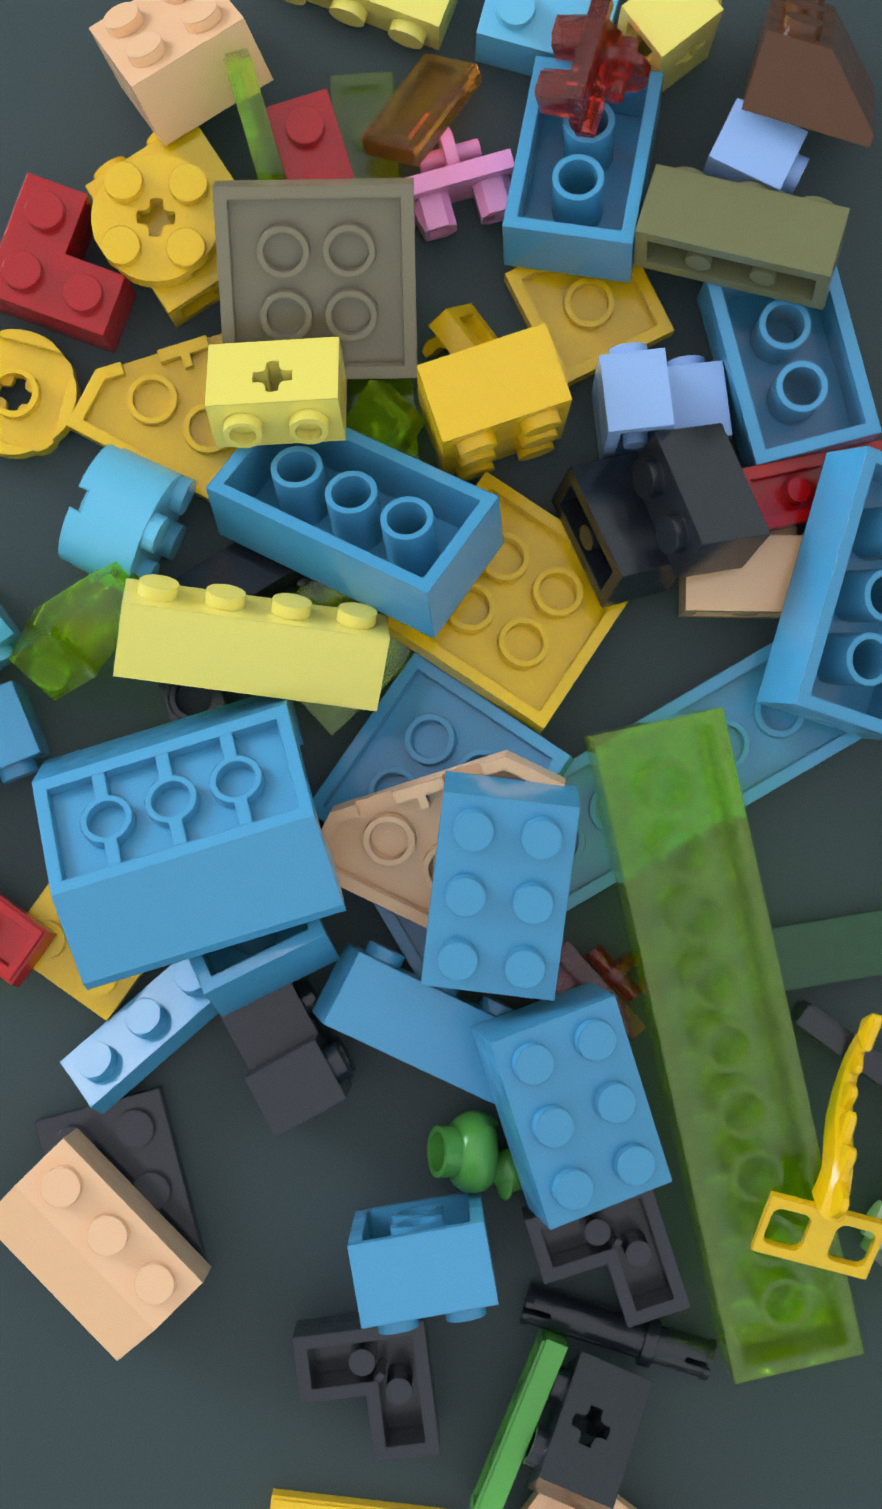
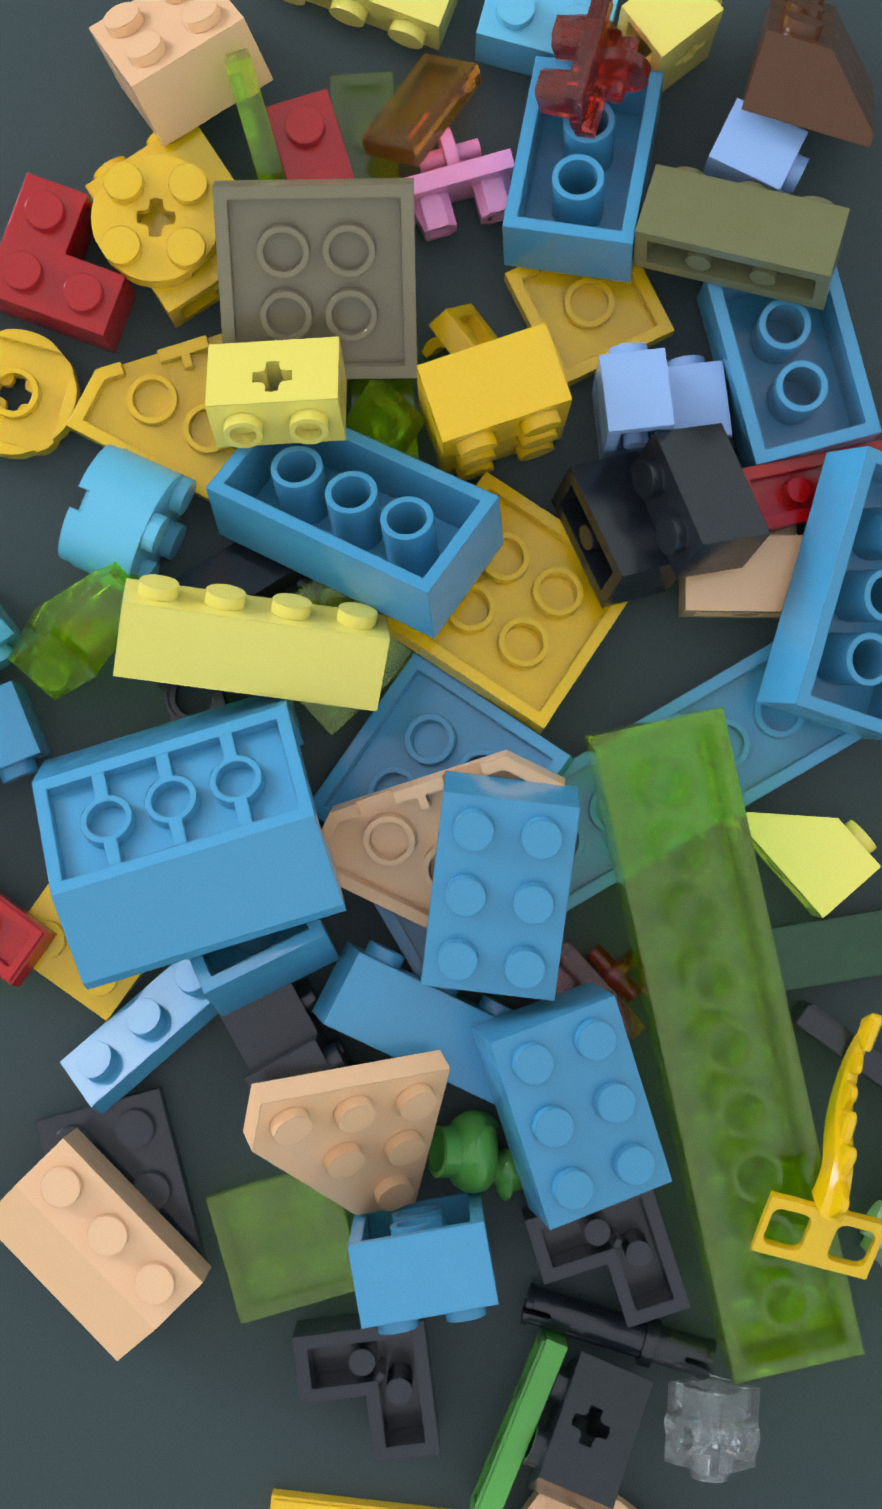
(281, 1245): none -> clear neon green plate
(353, 1128): none -> light nougat plate
(712, 1427): none -> clear brick
(814, 856): none -> light yellow slope

